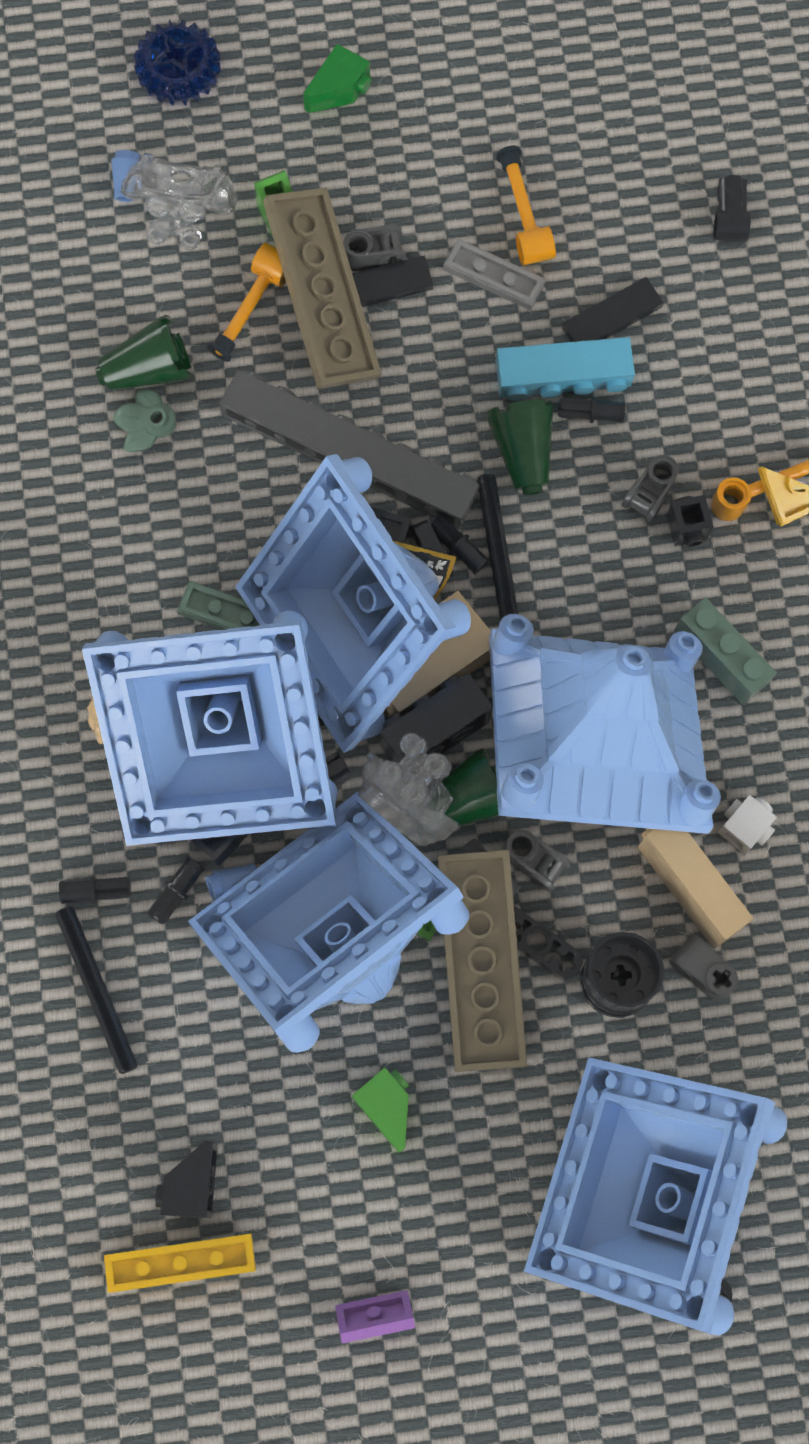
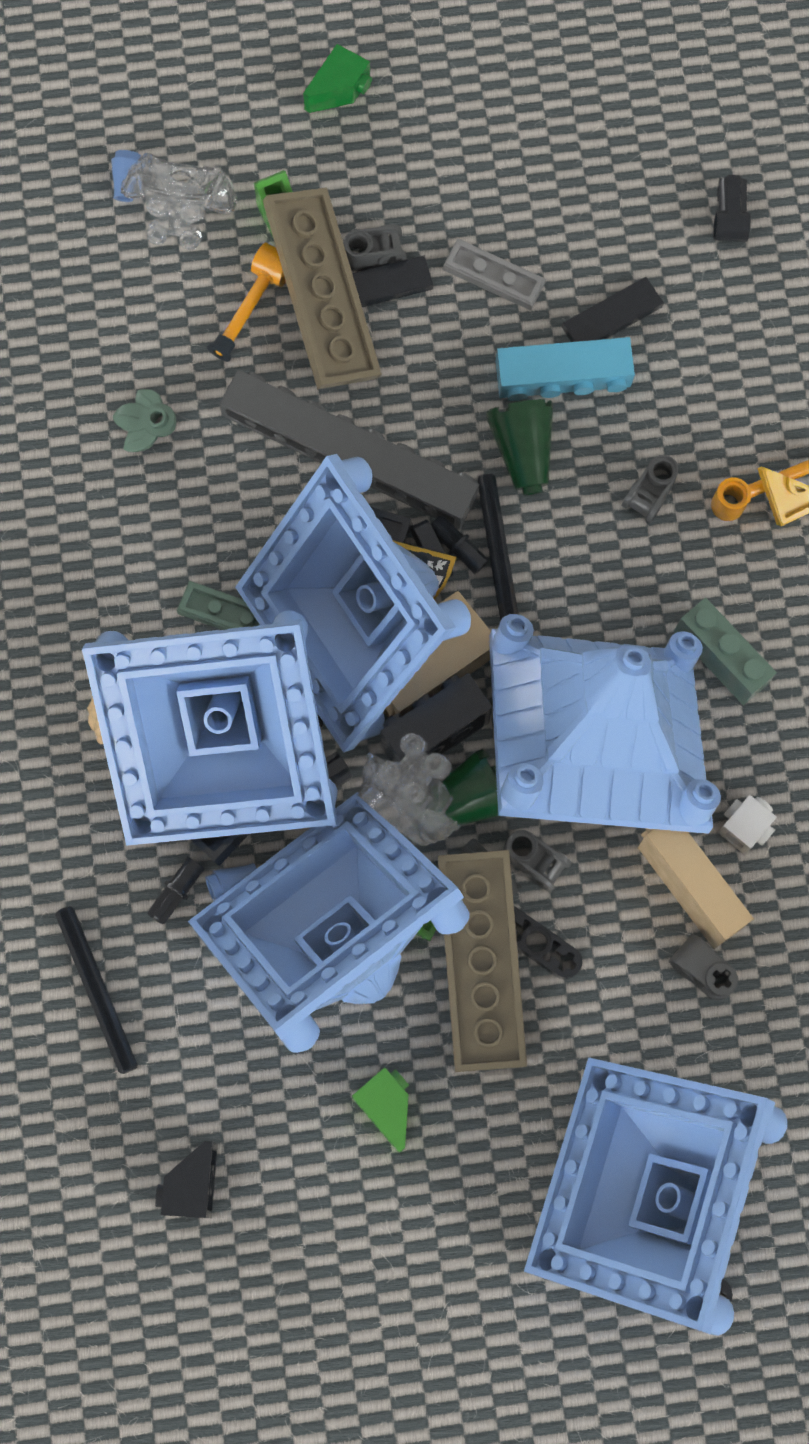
(94, 889): black axle -> none
(146, 358): dark green cone -> none
(167, 76): clear blue gear -> none
(179, 1263): yellow plate -> none
(374, 1316): medium lavender plate -> none
(533, 243): light orange piece -> none
(591, 409): black axle -> none
(634, 960): black wheel -> none
(689, 521): black brick -> none

